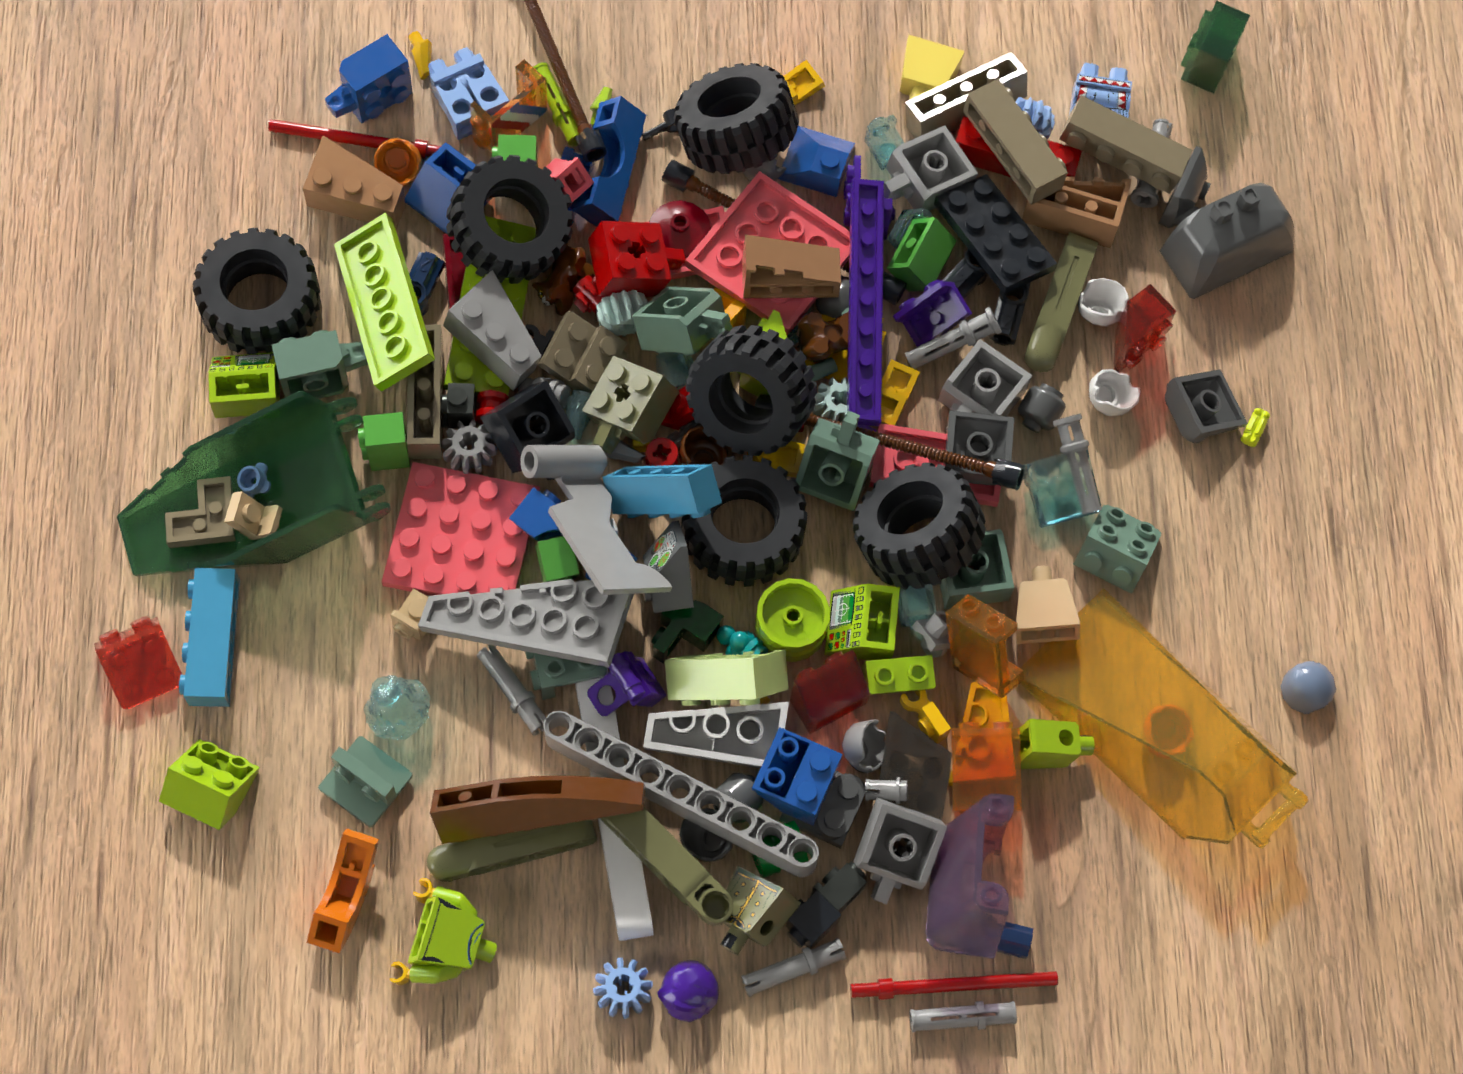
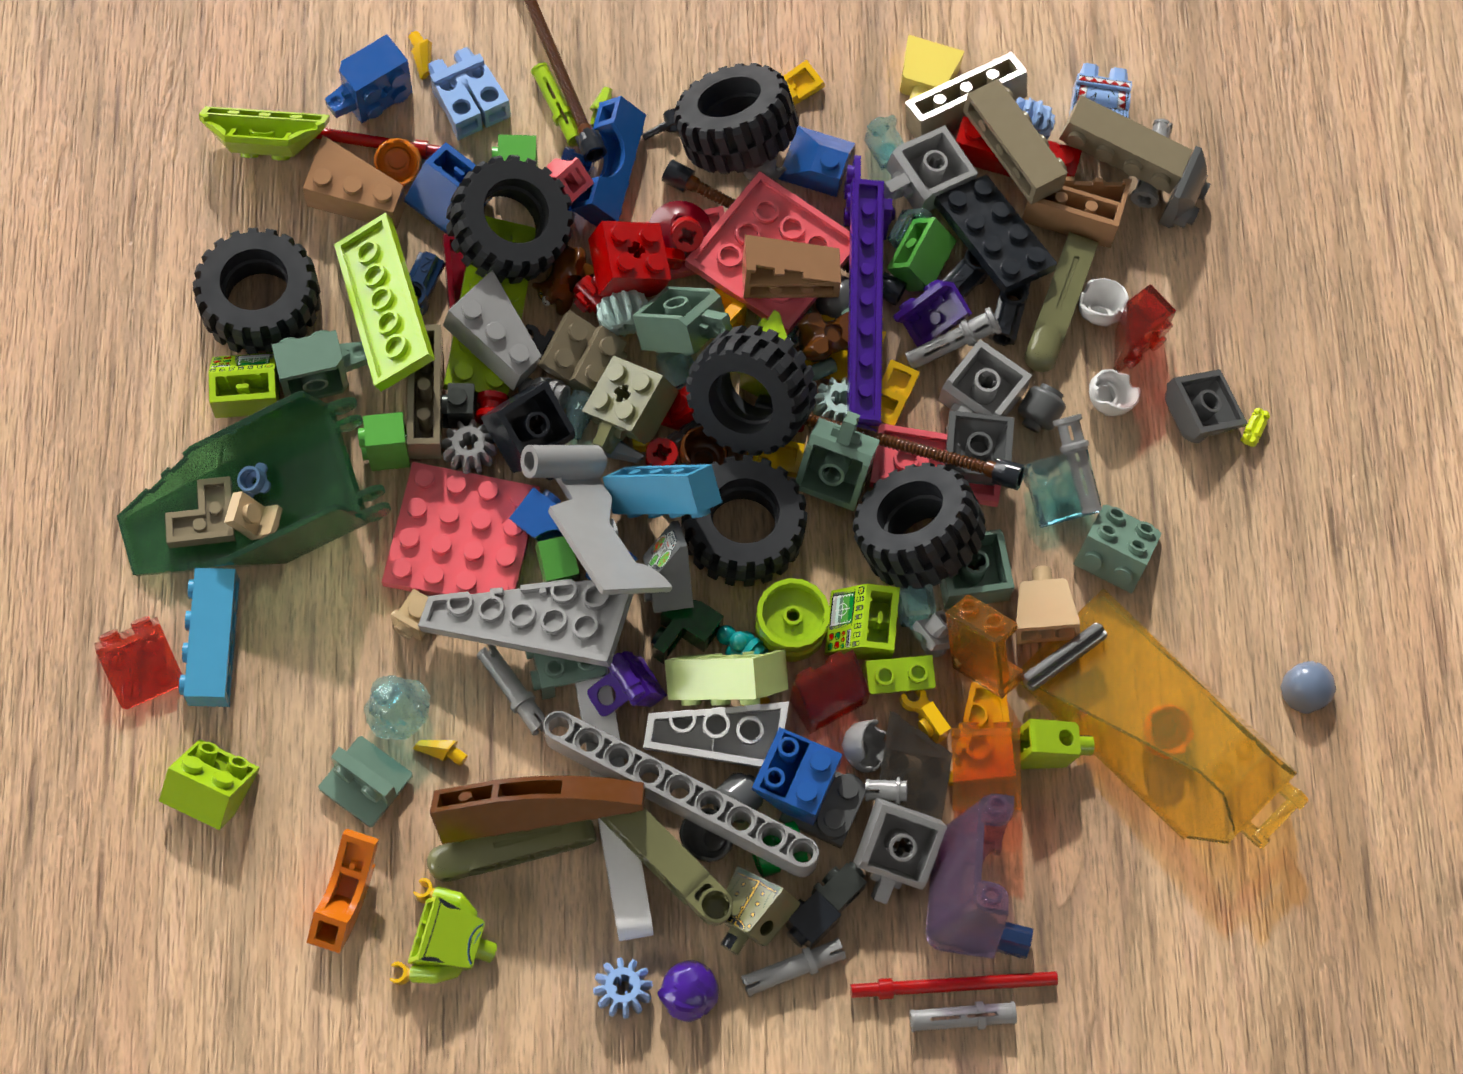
(263, 131): none -> lime wedge
(442, 749): none -> yellow bar
(516, 114): clear orange panel -> none
(684, 228): none -> red wheel
(1064, 656): none -> dark grey axle
(1213, 46): clear green brick -> none
(1229, 239): dark grey hips -> none

